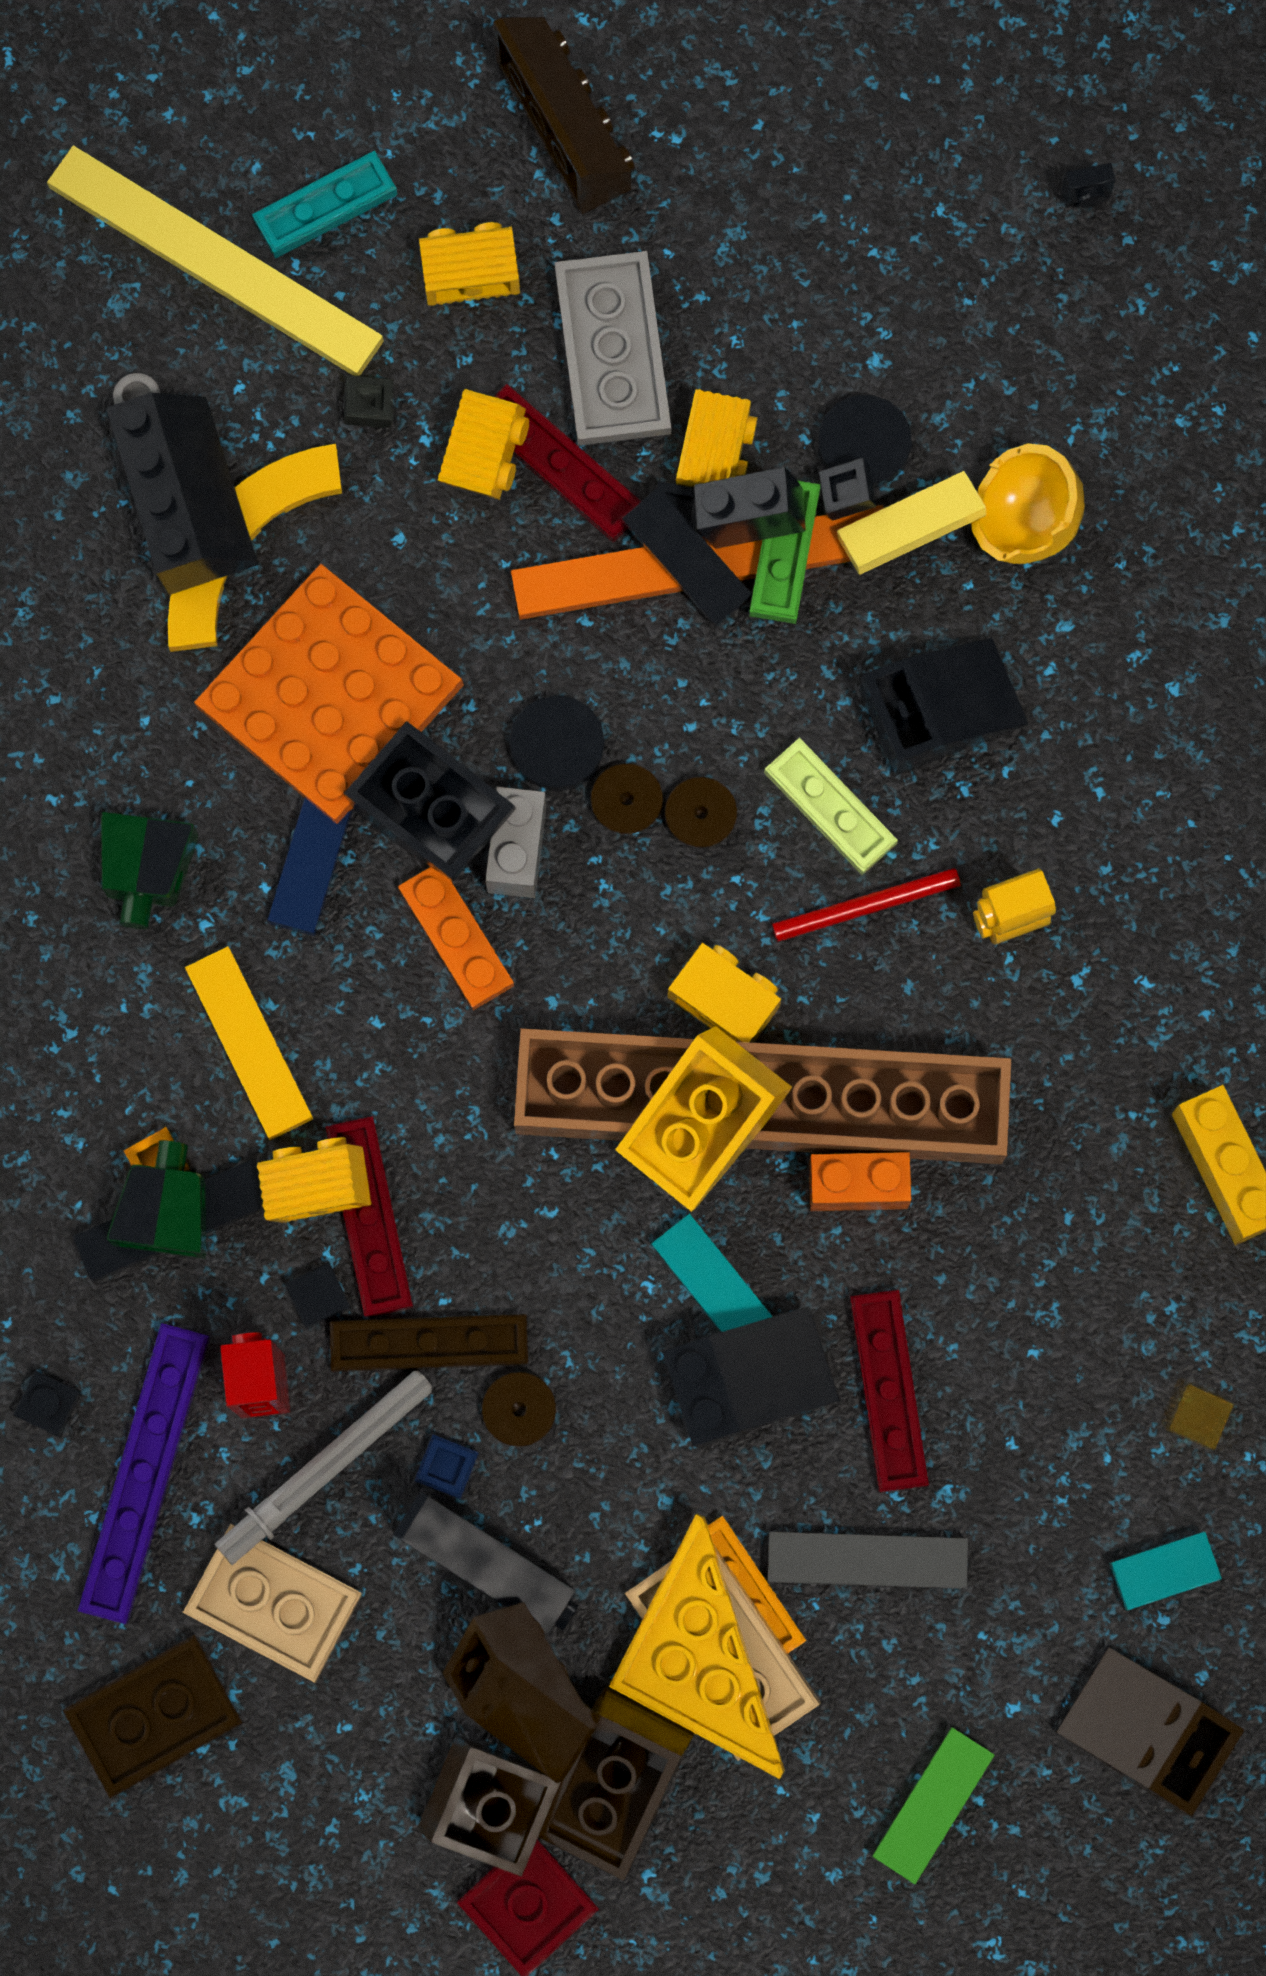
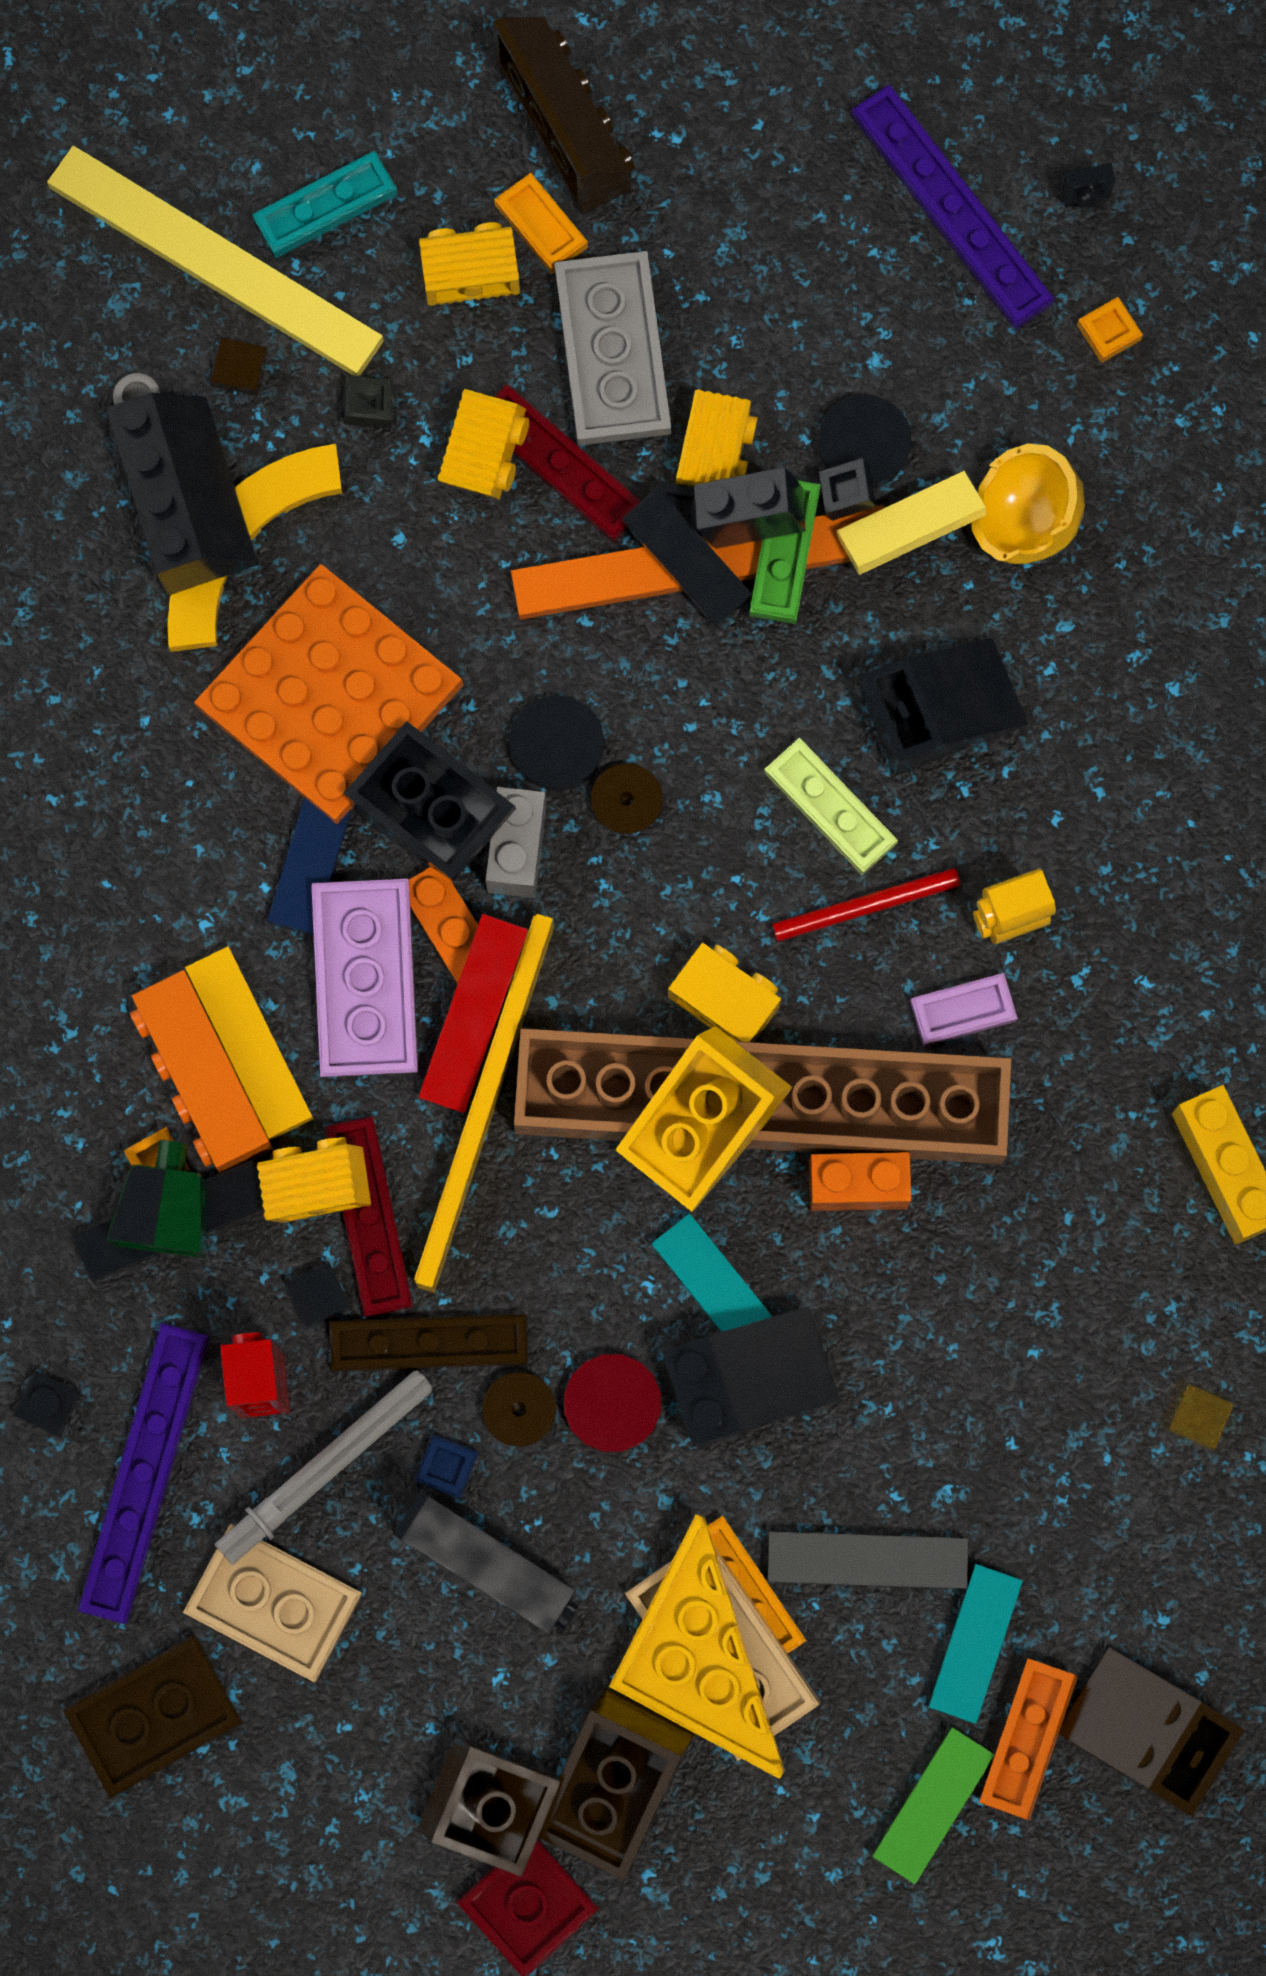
(144, 863): dark green torso -> none
(201, 1072): none -> orange brick
(239, 366): none -> dark brown tile
(364, 978): none -> lavender tile
(473, 1013): none -> red tile
(484, 1103): none -> yellow tile
(520, 1690): dark brown slope -> none
(540, 222): none -> light orange tile
(612, 1403): none -> dark red tile
(701, 812): dark brown piece -> none
(889, 1391): dark red tile -> none
(952, 207): none -> dark purple tile
(963, 1010): none -> lavender tile
(975, 1644): none -> teal tile
(1028, 1739): none -> orange plate
(1109, 329): none -> light orange tile
(1165, 1571): teal tile -> none

